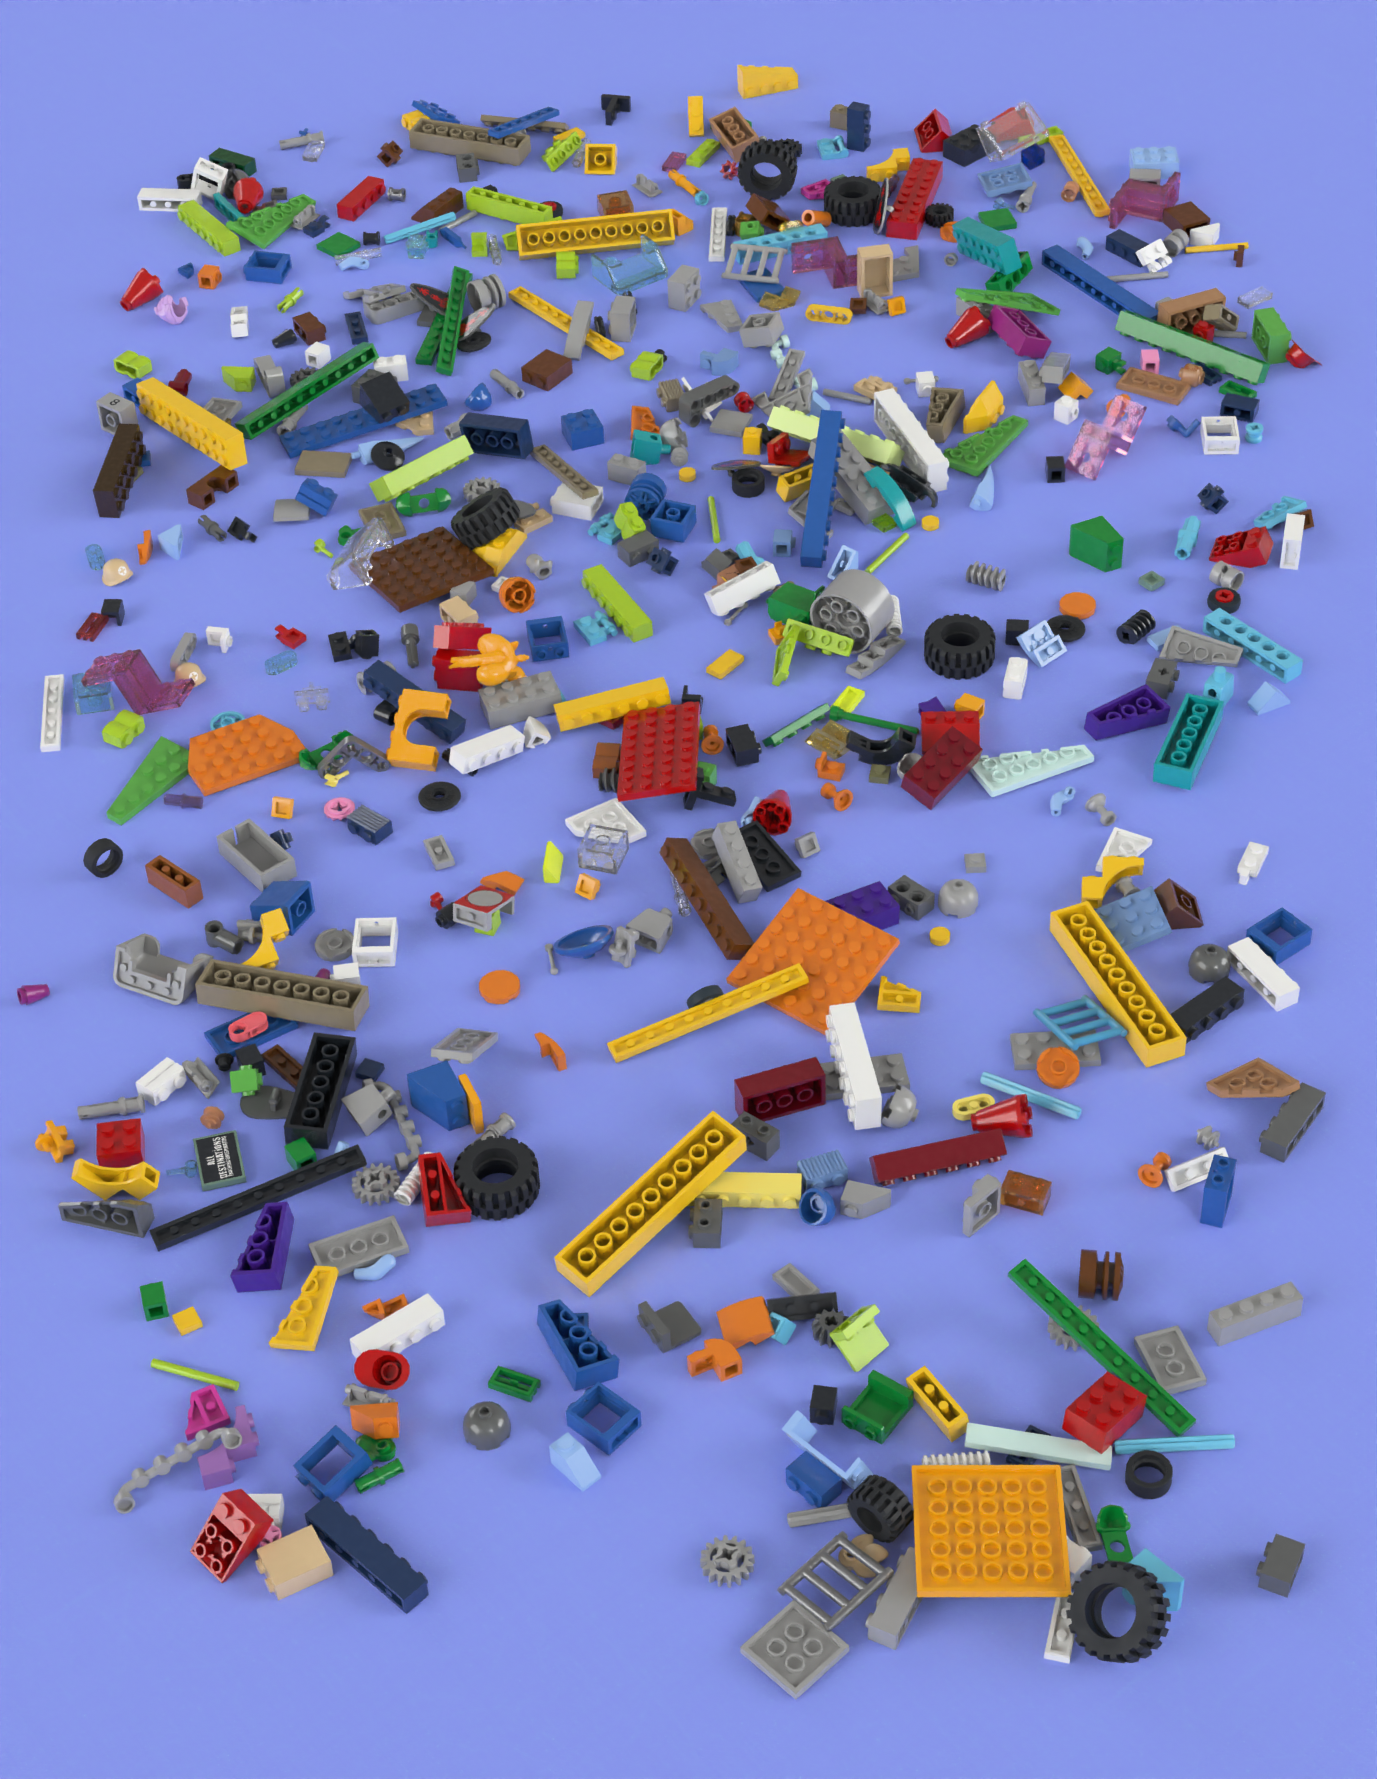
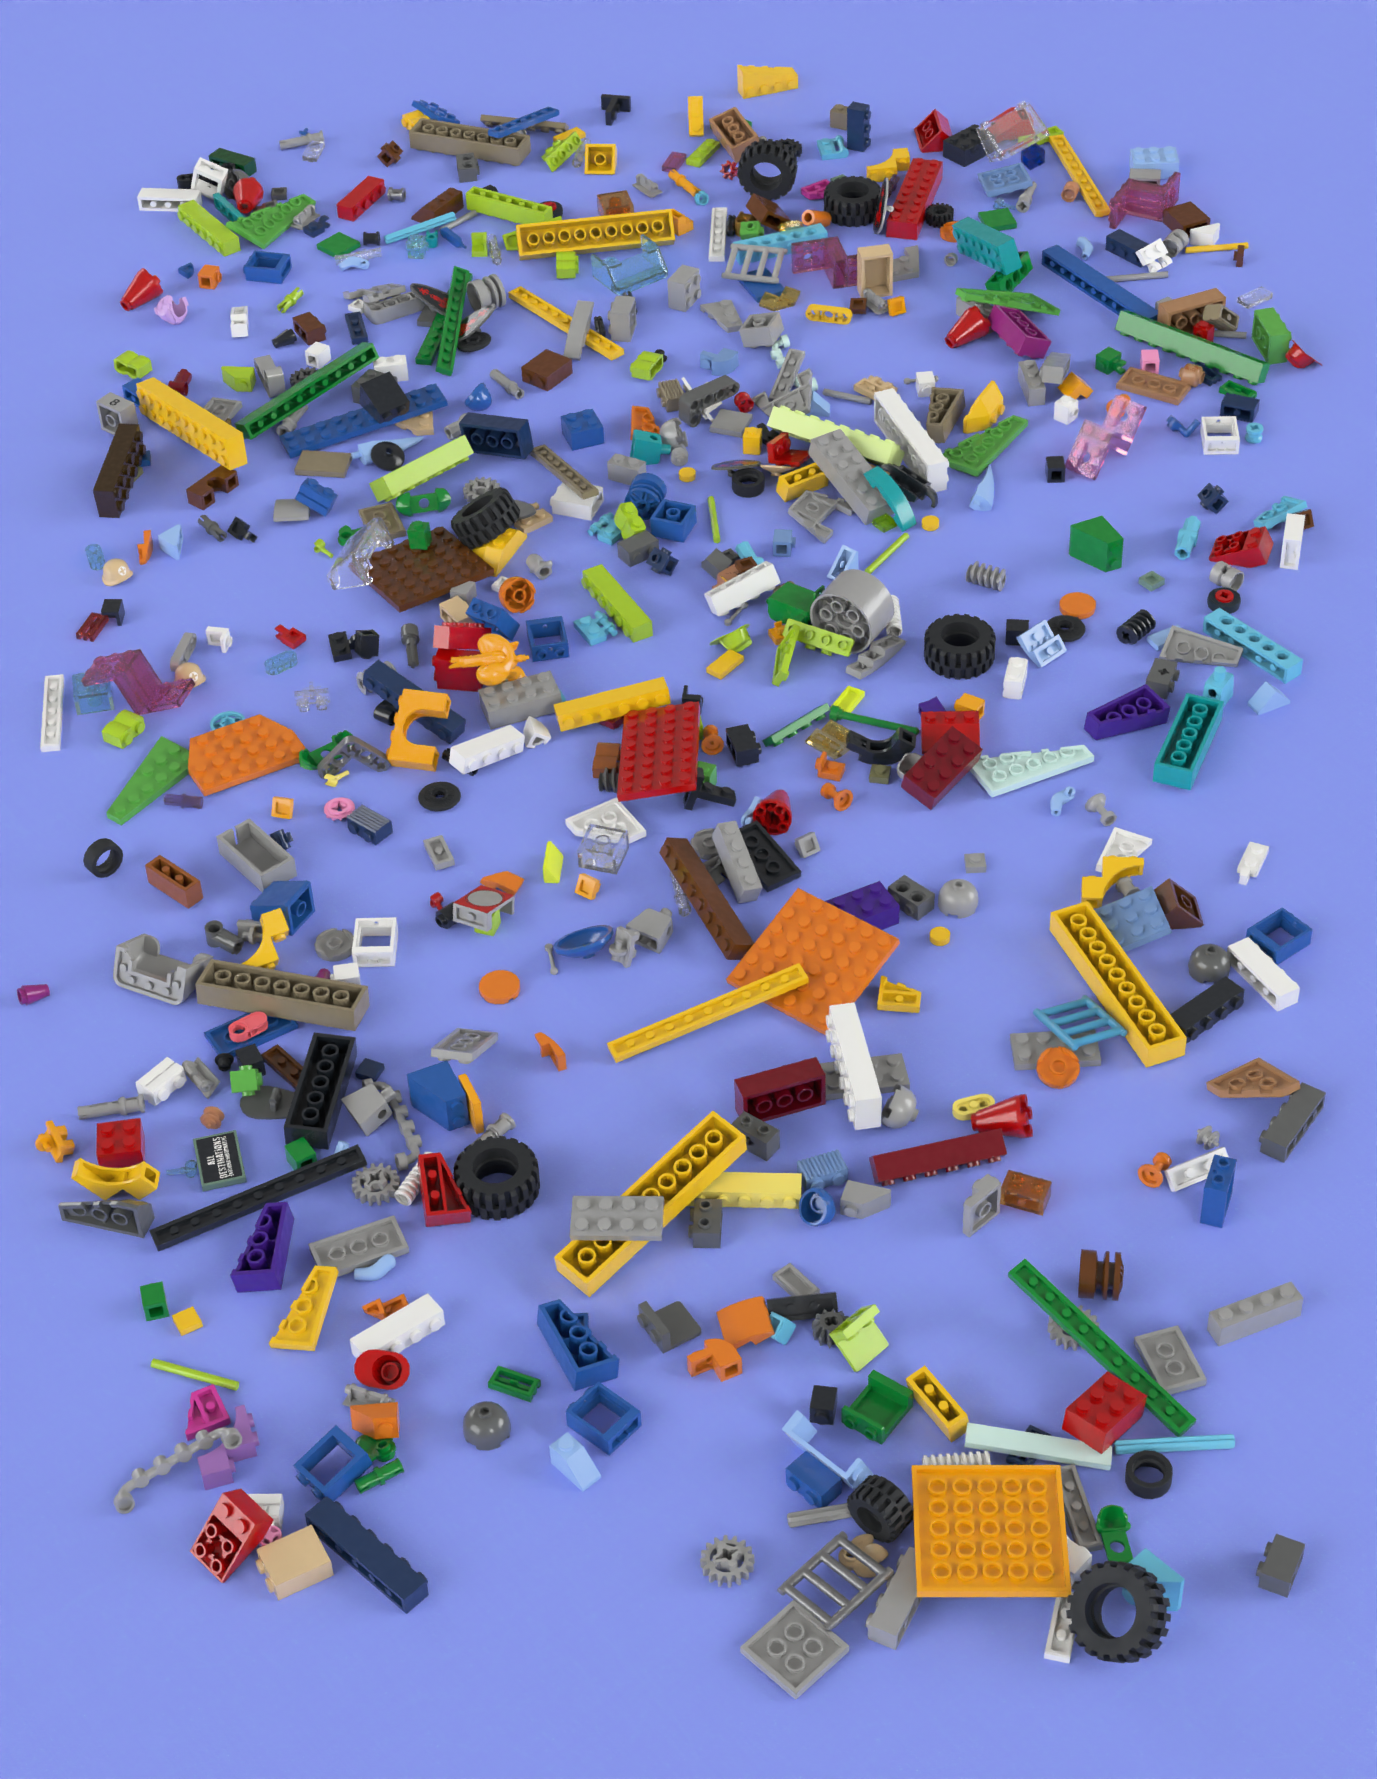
(356, 306): none -> white tile
(419, 535): none -> green brick
(493, 618): none -> blue window
(617, 1218): none -> light grey plate
(704, 995): black bush -> none
(736, 640): none -> lime piece
(821, 489): blue brick -> none
(1032, 1095): medium azure axle -> none

